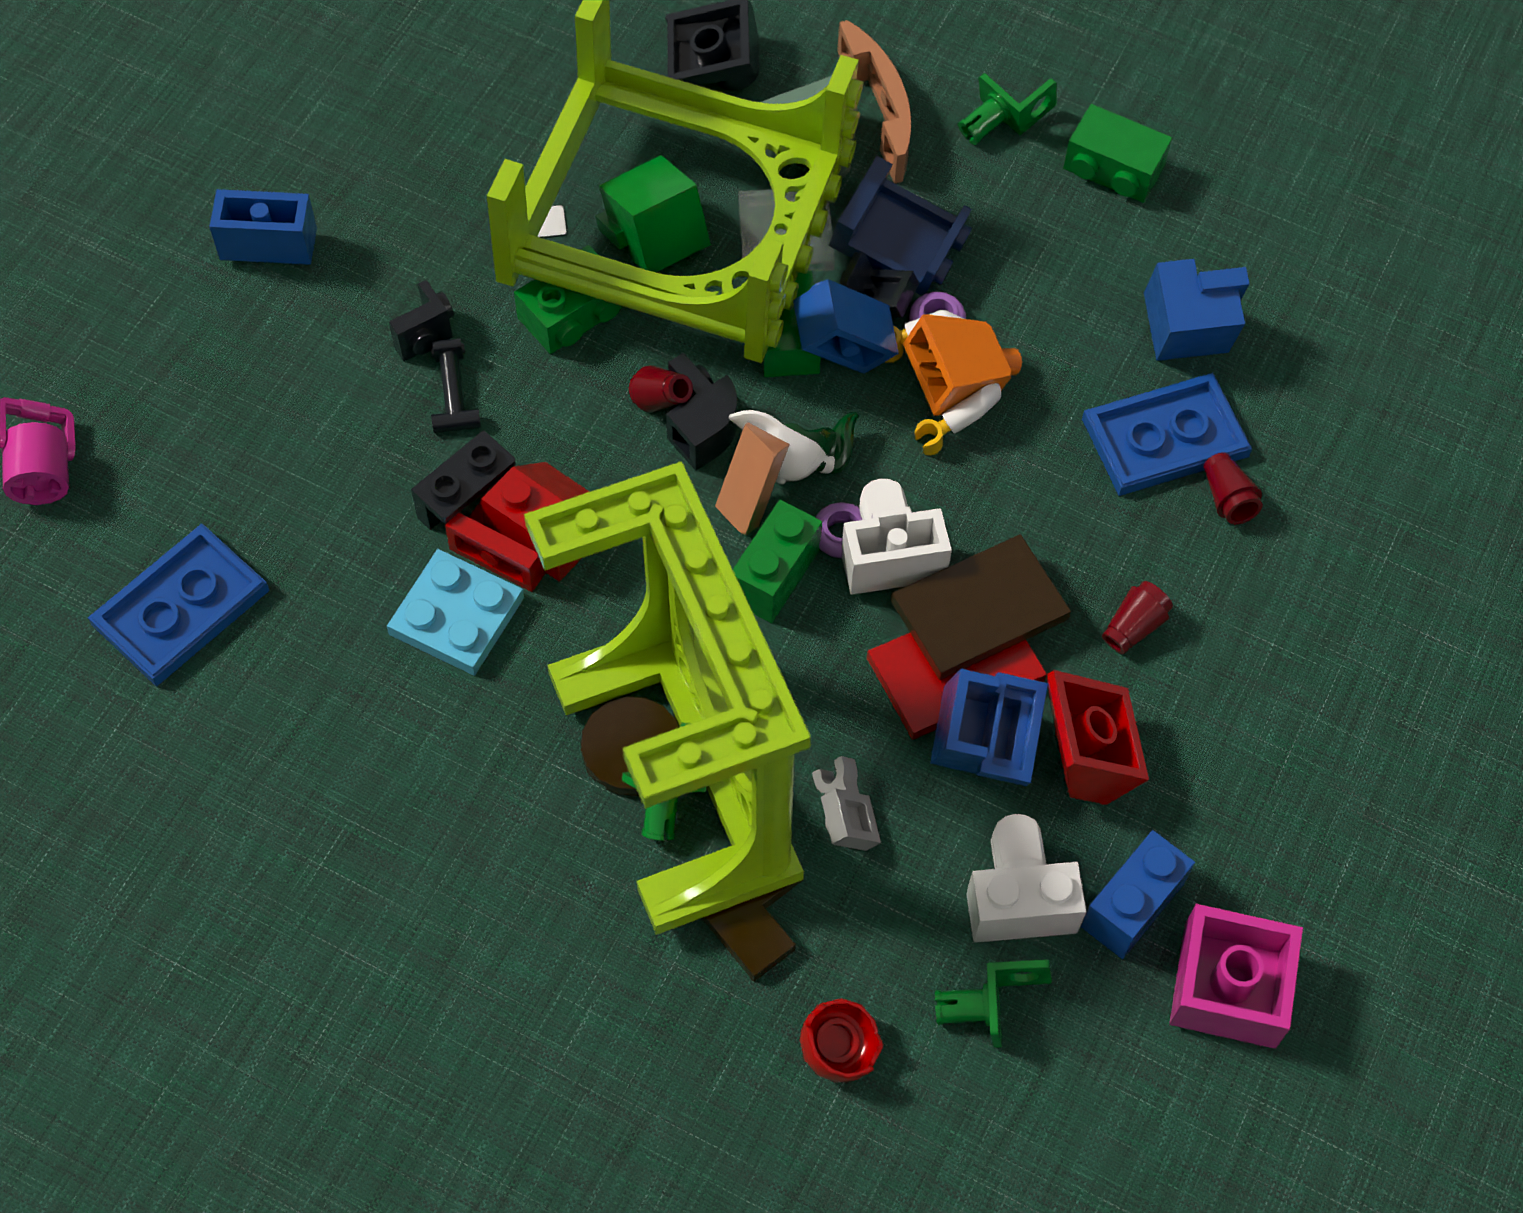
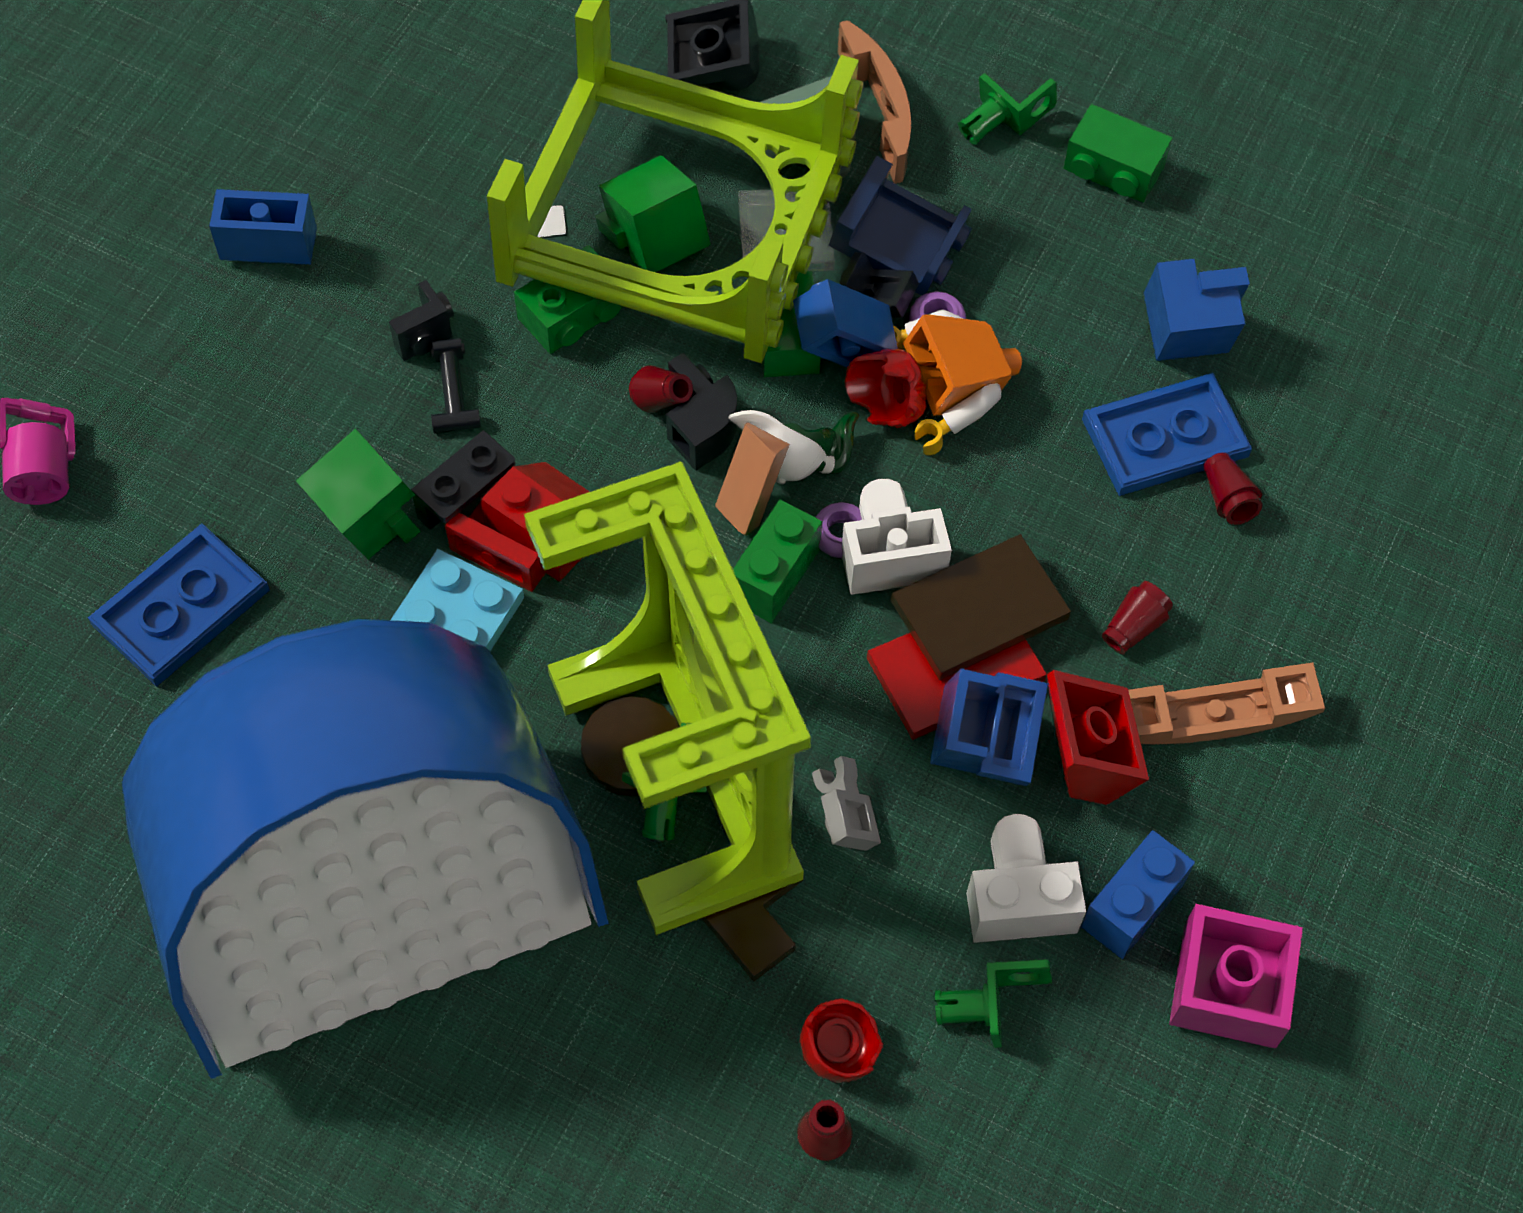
(346, 832): none -> piece
(360, 495): none -> green plate
(825, 1142): none -> dark red cone
(888, 386): none -> red hair
(1227, 709): none -> nougat slope

